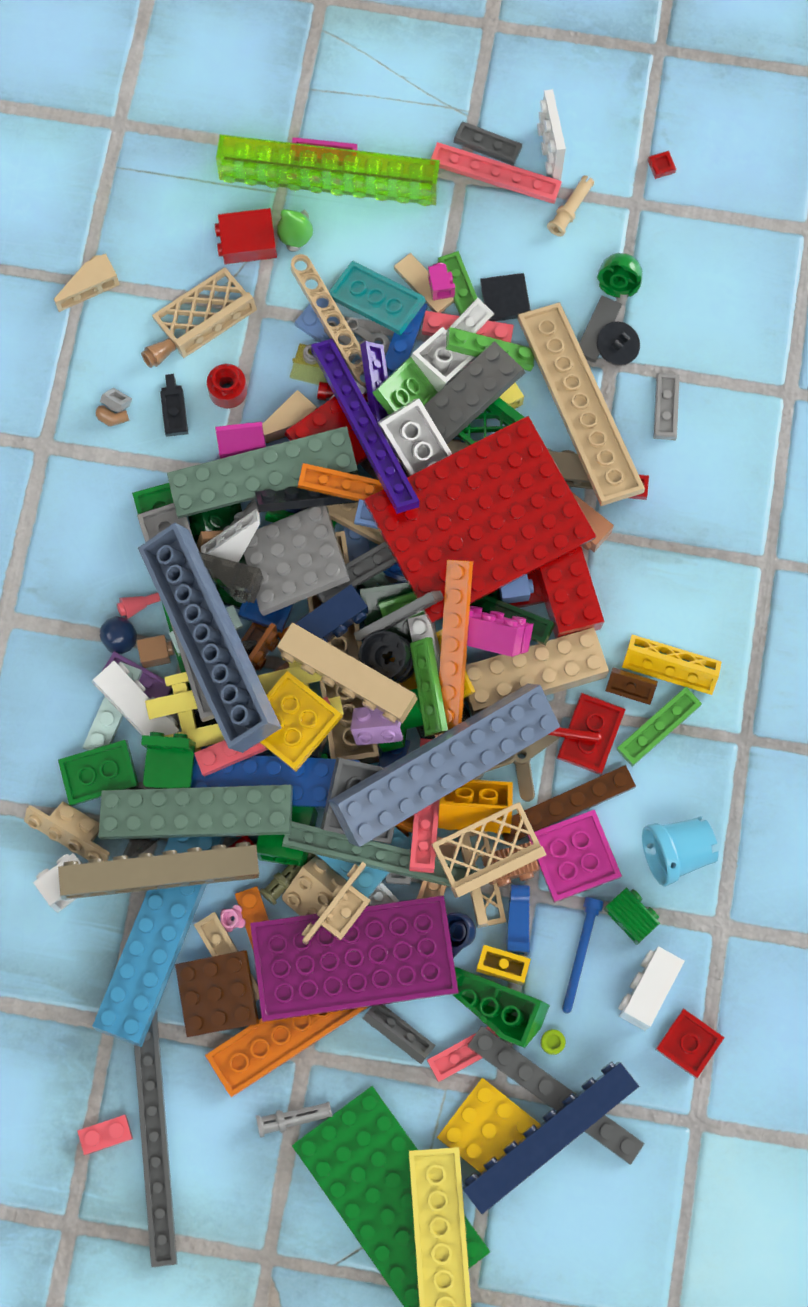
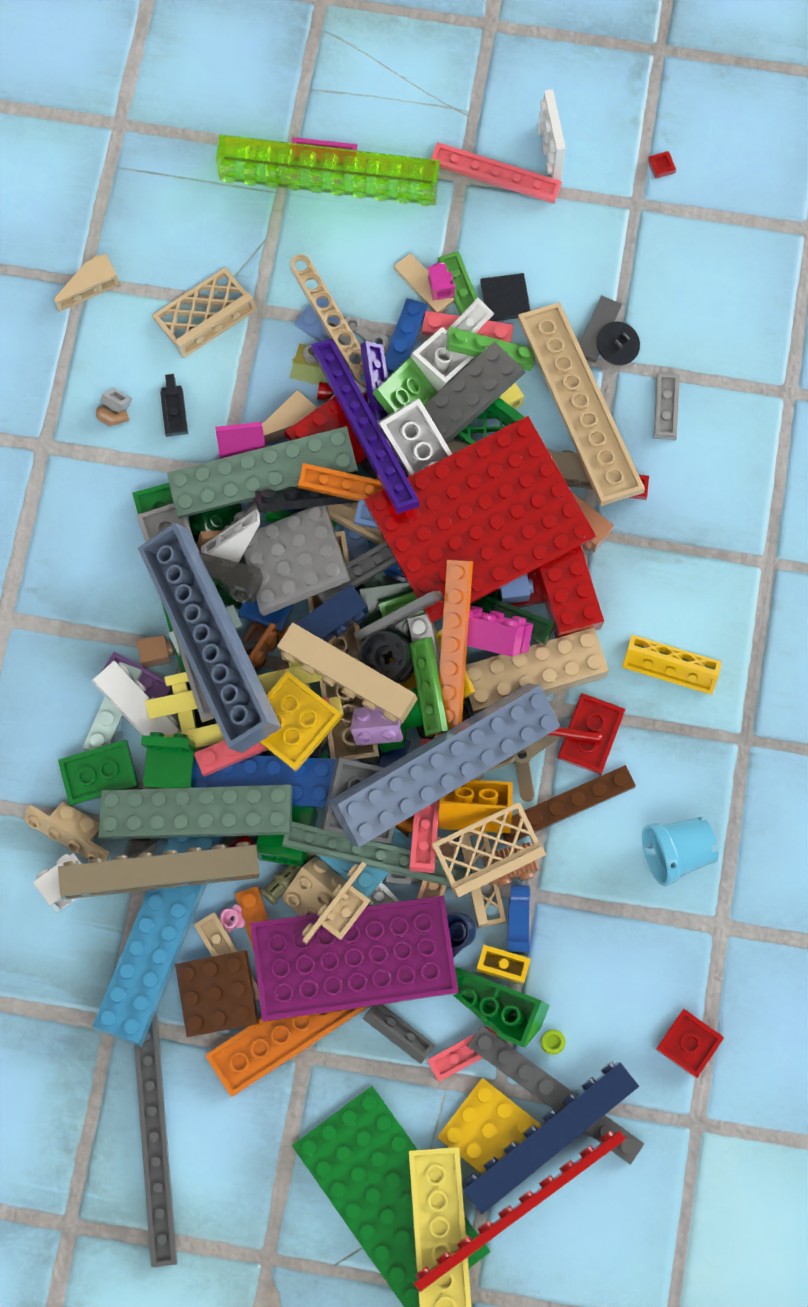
(105, 1134): coral plate -> none
(118, 635): dark blue hair -> none
(132, 605): coral cone -> none
(156, 353): medium nougat cone -> none
(231, 396): red piece -> none
(246, 236): red brick -> none
(281, 1120): light grey pin -> none
(294, 229): bright green hat -> none
(376, 297): teal plate -> none
(487, 143): dark grey tile -> none
(510, 1215): none -> red plate
(567, 212): tan pin -> none
(576, 856): dark pink plate -> none
(592, 909): blue piece -> none
(620, 275): green cylinder -> none
(631, 686): reddish brown plate -> none
(632, 915): green brick -> none
(650, 988): white brick -> none
(659, 726): bright green plate -> none

